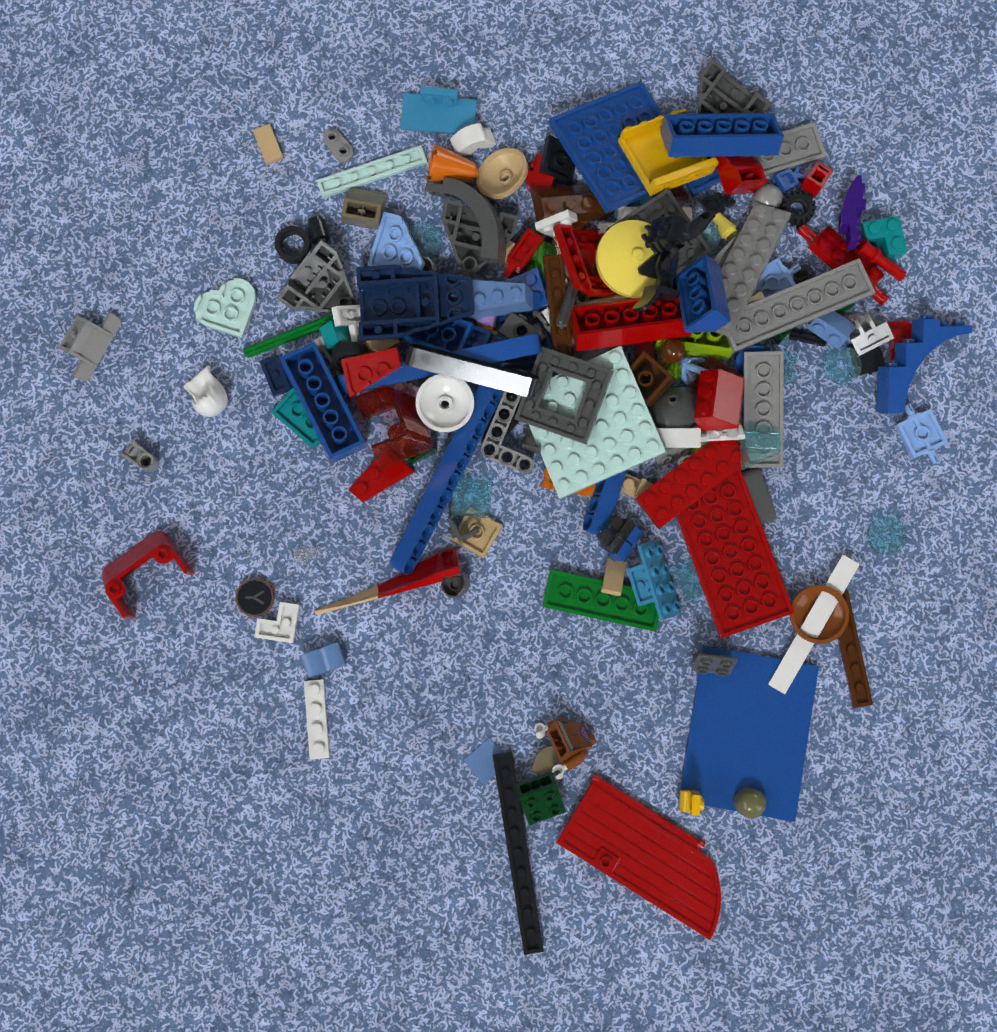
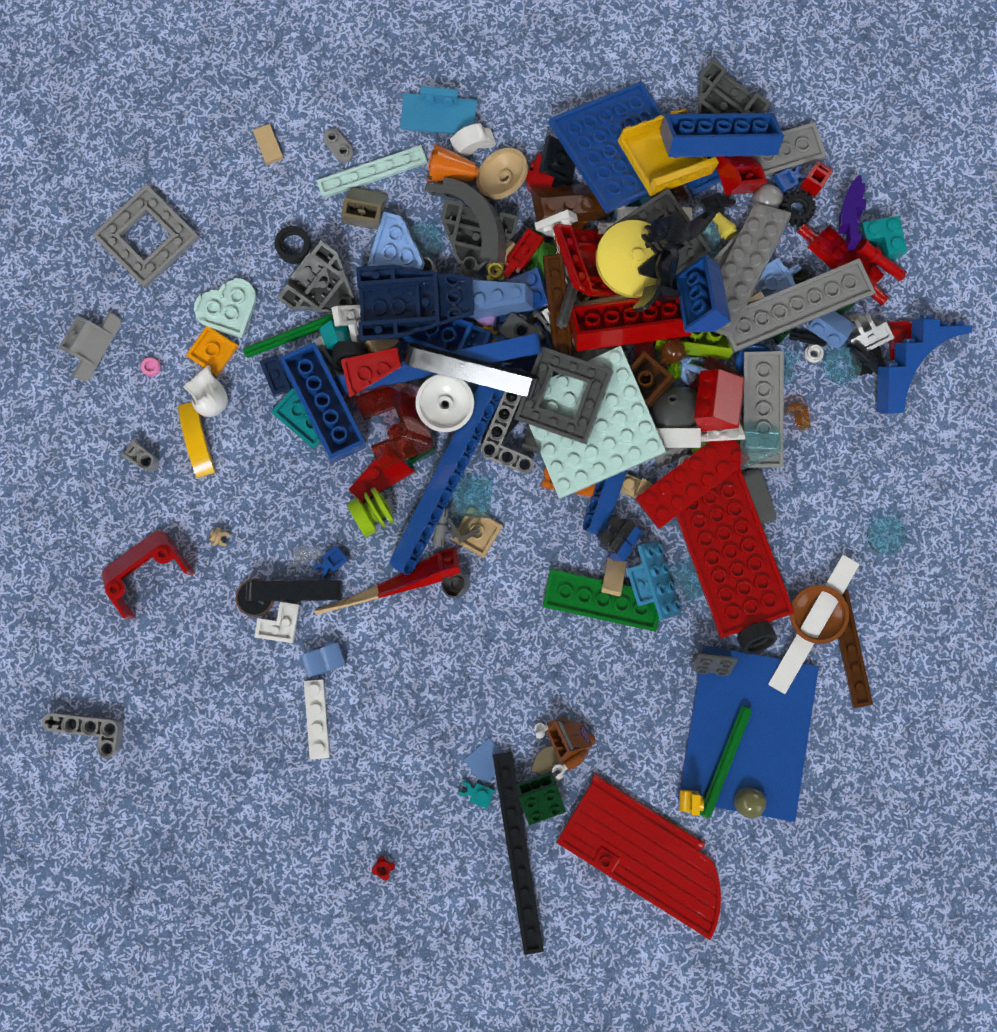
(83, 728): none -> light grey beam
(127, 216): none -> light grey plate
(150, 366): none -> bright pink tile
(195, 440): none -> yellow slope
(212, 350): none -> light orange tile
(215, 537): none -> tan plate
(293, 590): none -> black beam
(318, 229): black brick -> none
(333, 560): none -> blue plate
(370, 512): none -> lime wheel
(384, 874): none -> red plate
(440, 530): none -> light grey pin
(480, 795): none -> teal plate
(495, 267): none -> light yellow plate
(726, 761): none -> green axle
(756, 637): none -> black tyre
(802, 419): none -> clear orange bracket
(818, 349): none -> white plate
(866, 358): none -> black pin
(921, 434): light blue plate -> none

